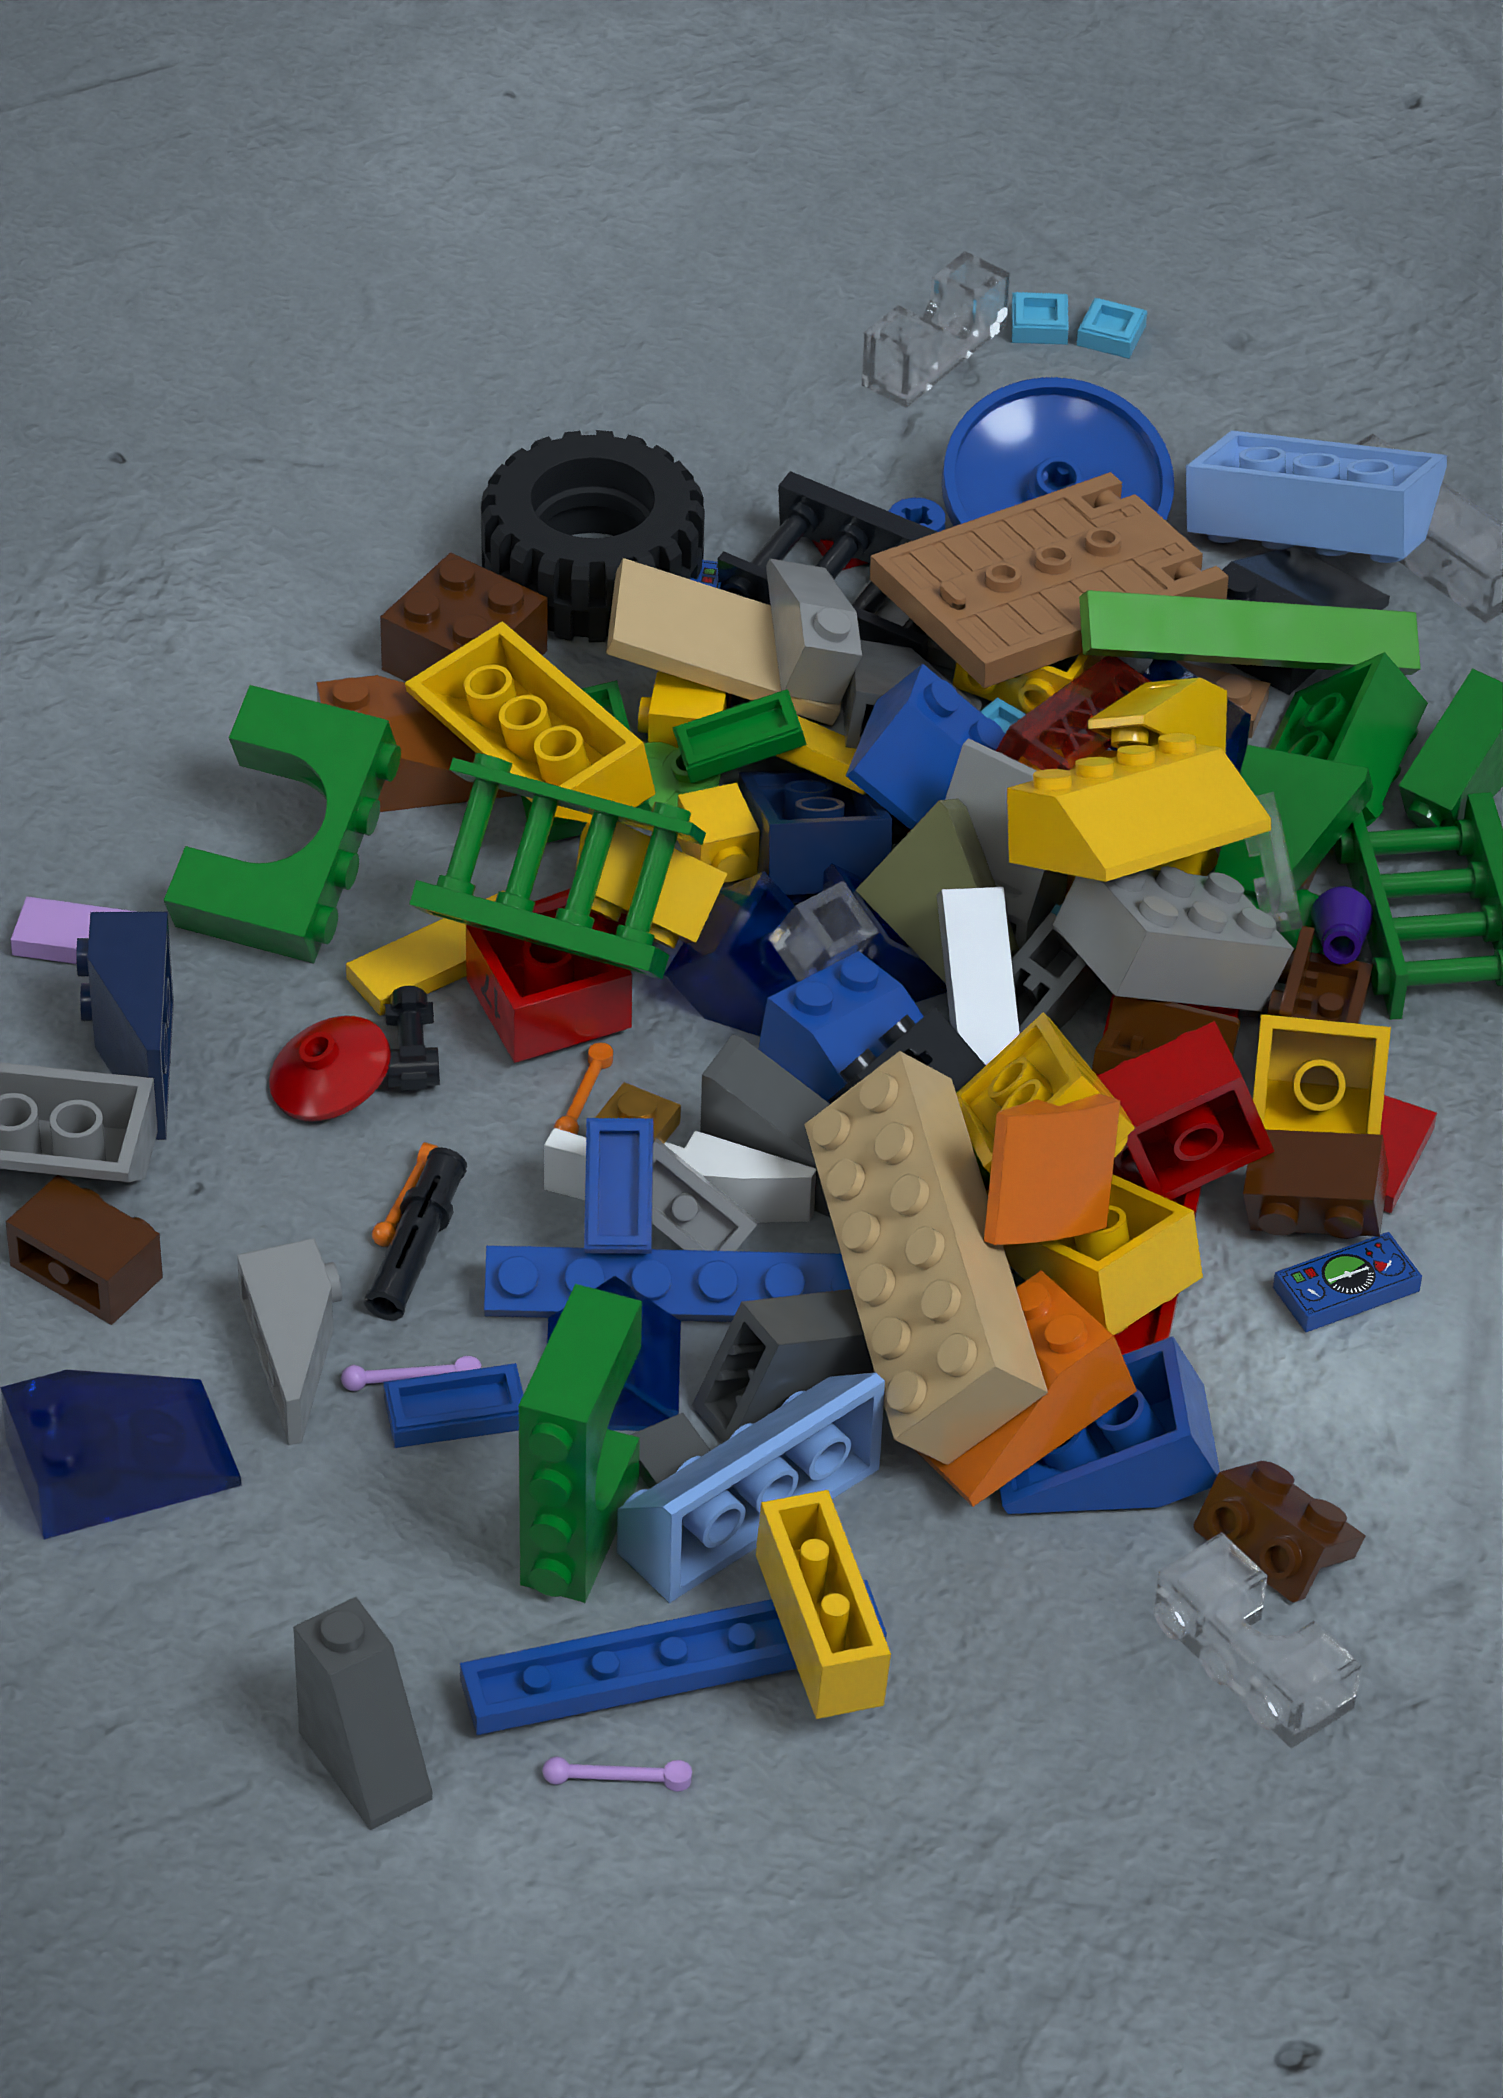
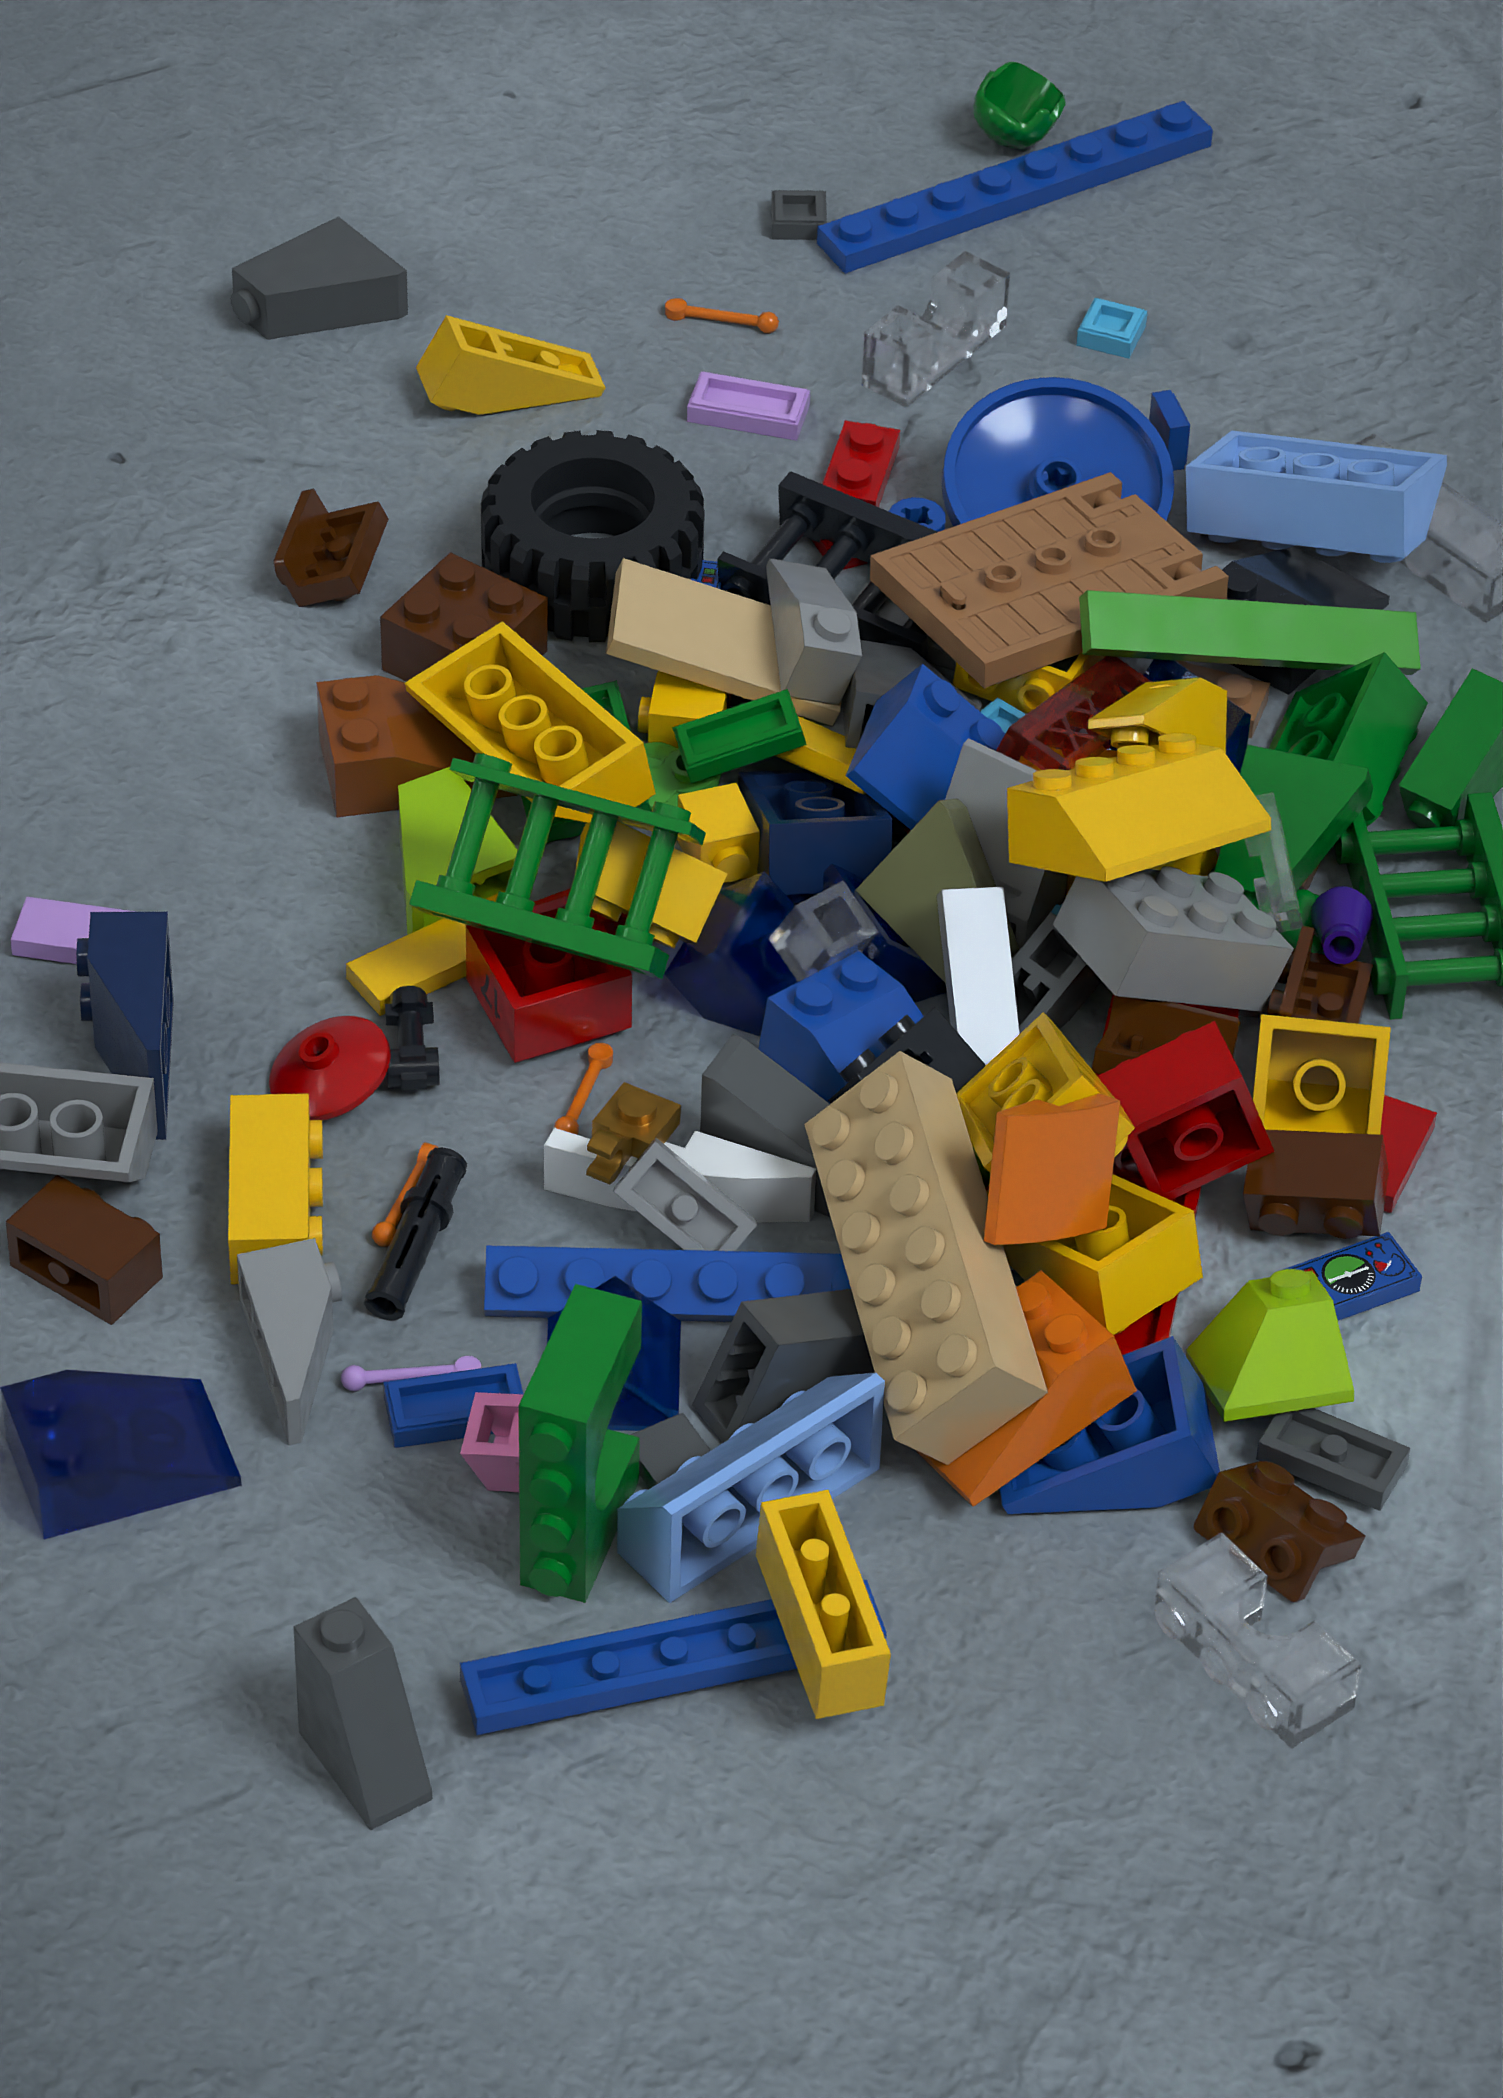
(273, 1174): none -> yellow brick
(292, 901): green arch -> none
(319, 284): none -> dark grey slope
(326, 552): none -> reddish brown bracket
(428, 829): none -> lime slope
(495, 1462): none -> bright pink brick
(501, 371): none -> yellow slope
(619, 1185): blue tile -> none
(675, 1775): lavender hinge -> none
(678, 309): none -> orange hinge
(748, 405): none -> lavender tile
(797, 214): none -> dark grey tile
(863, 461): none -> red plate
(1013, 186): none -> blue plate
(1017, 106): none -> green hair
(1039, 318): medium azure tile -> none
(1171, 425): none -> blue tile
(1273, 1349): none -> lime slope
(1335, 1455): none -> dark grey plate

